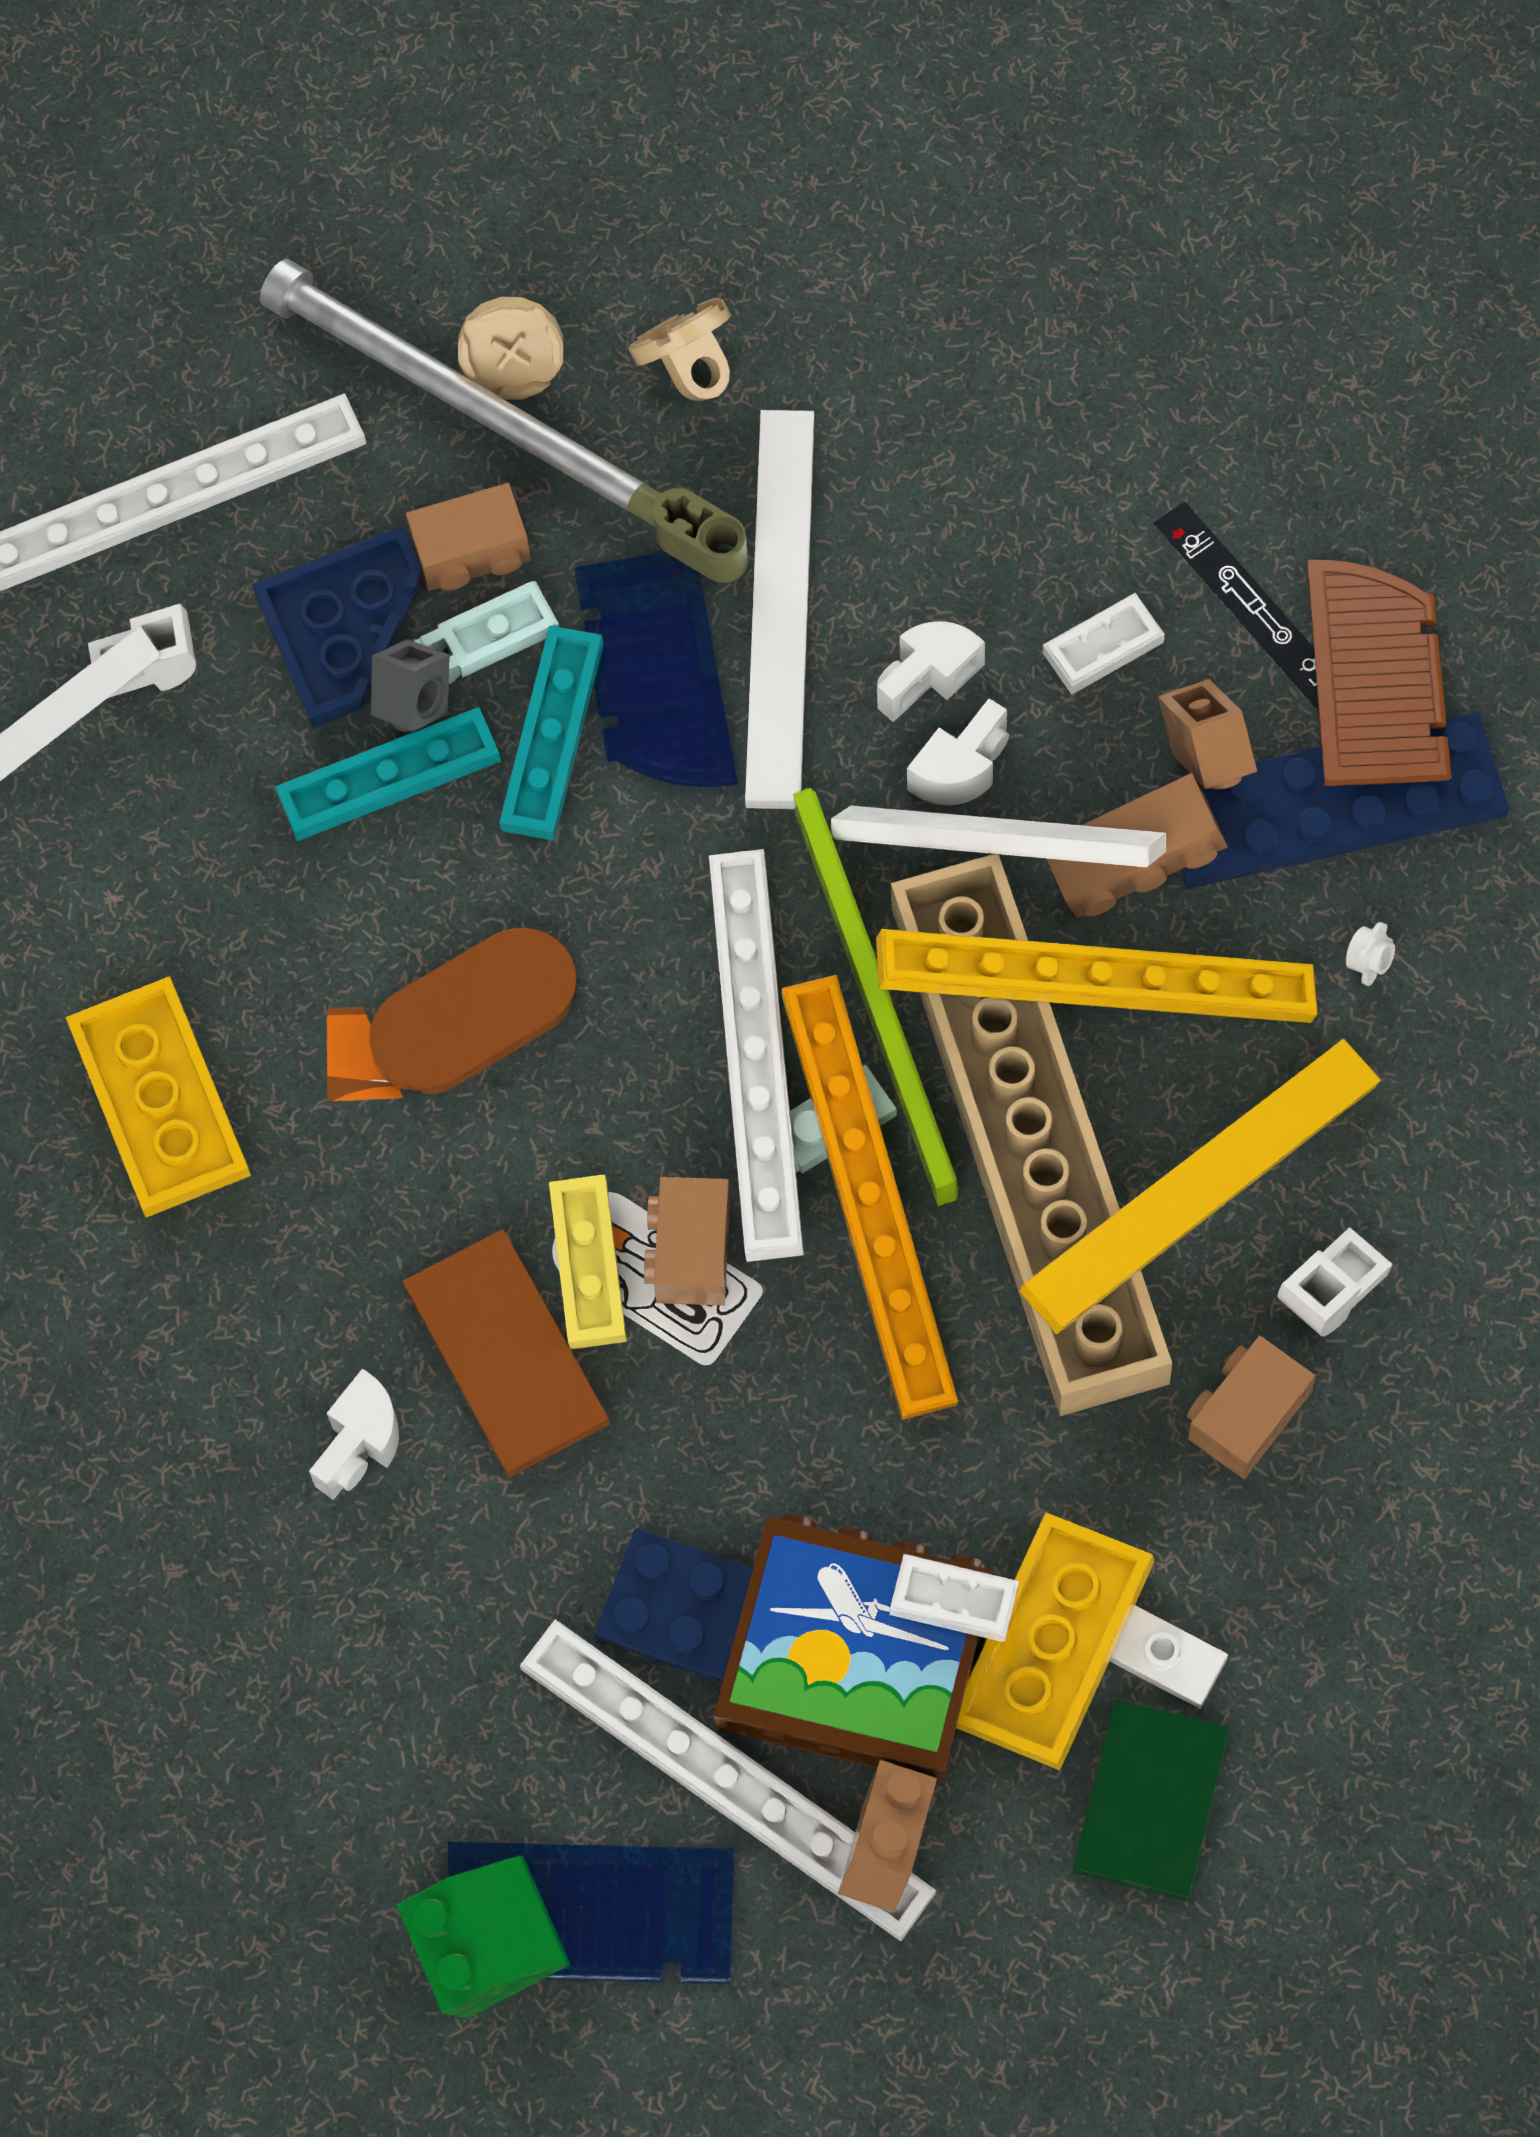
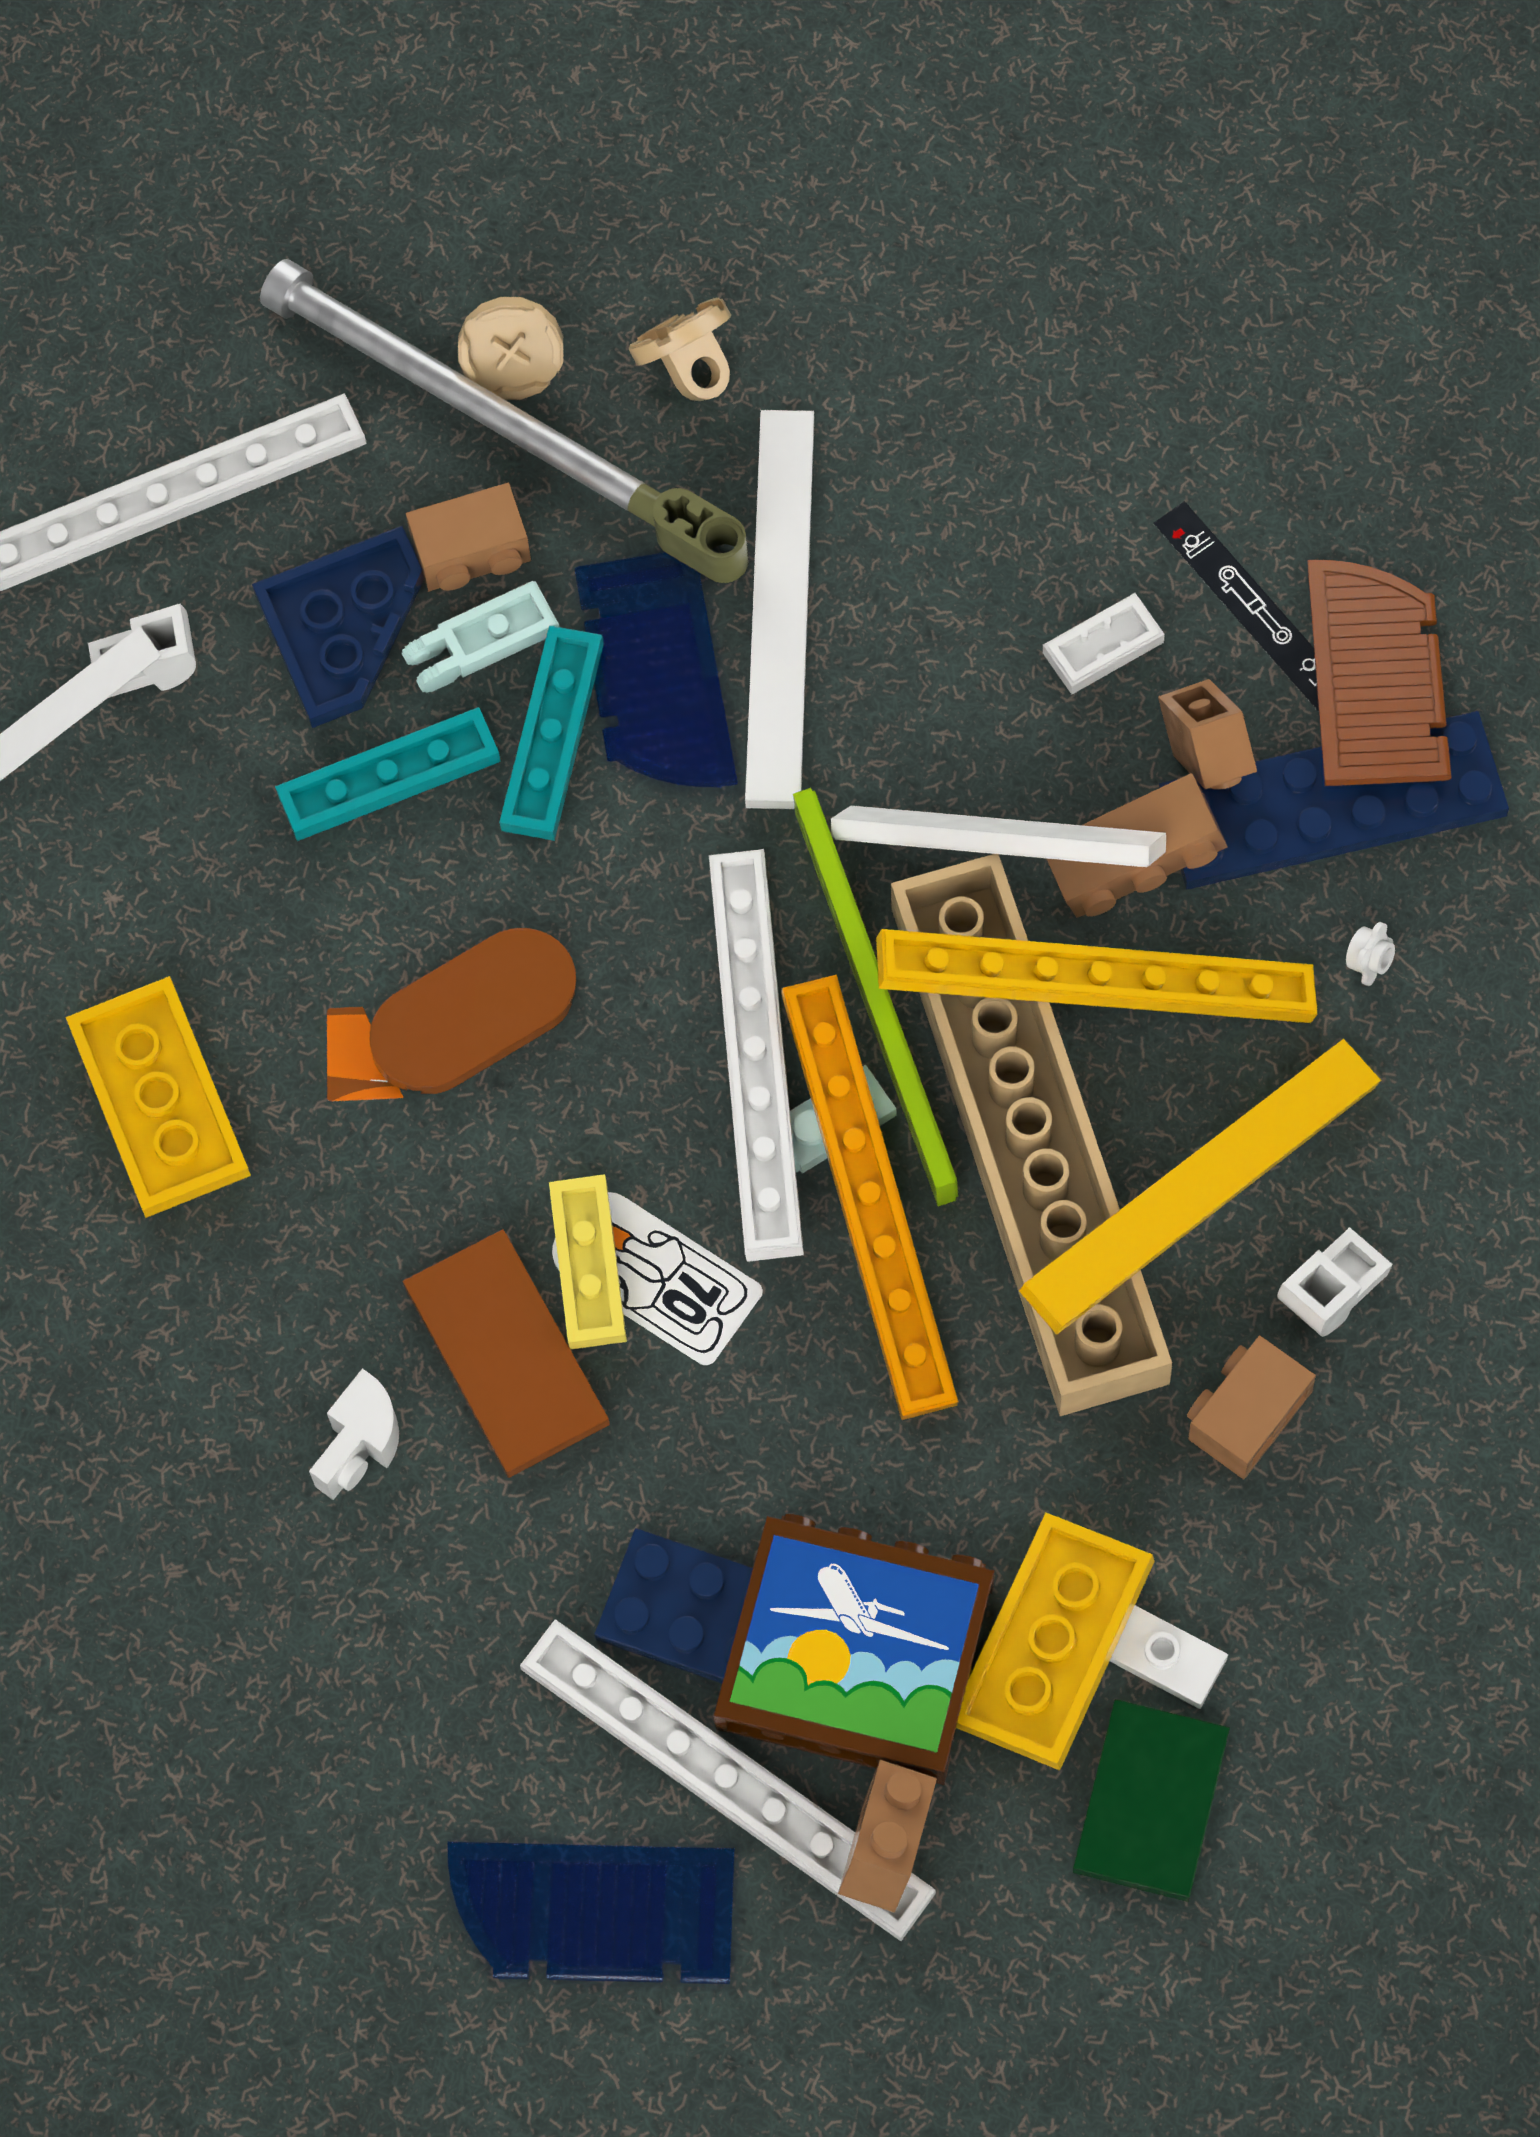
(409, 685): dark grey brick -> none
(482, 1936): green slope -> none
(690, 1241): medium nougat brick -> none
(931, 656): white brick -> none
(954, 1598): white plate -> none
(960, 768): white brick -> none

